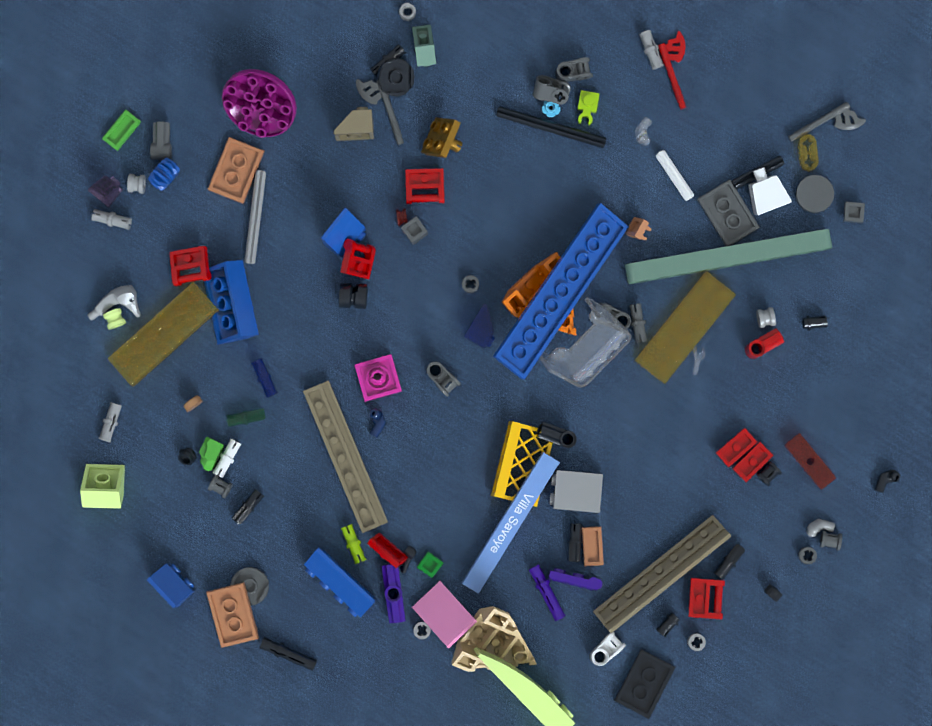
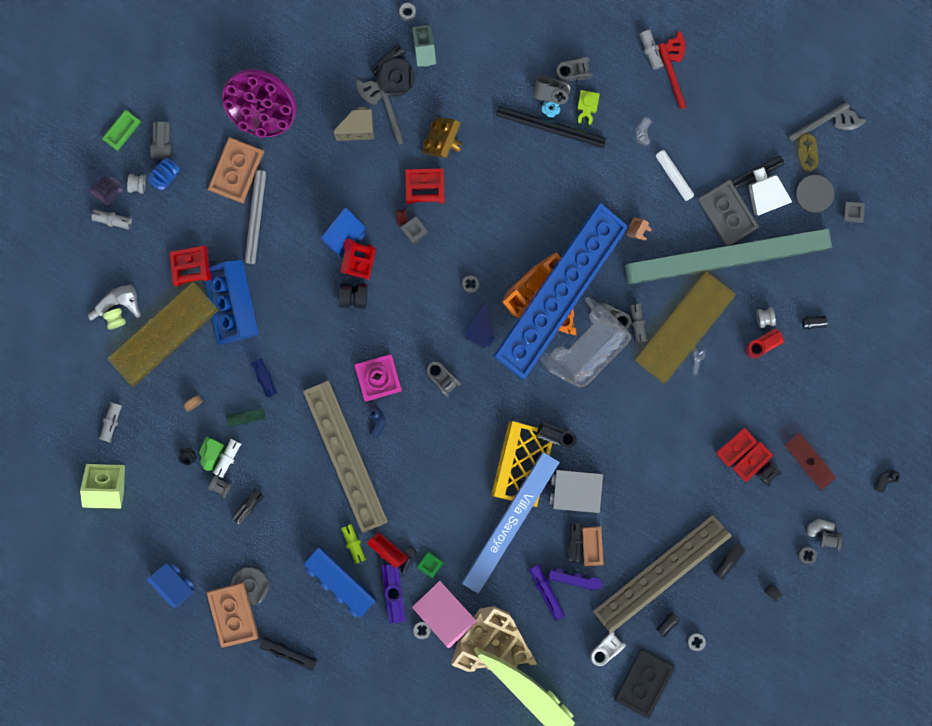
(699, 598): red plate -> none

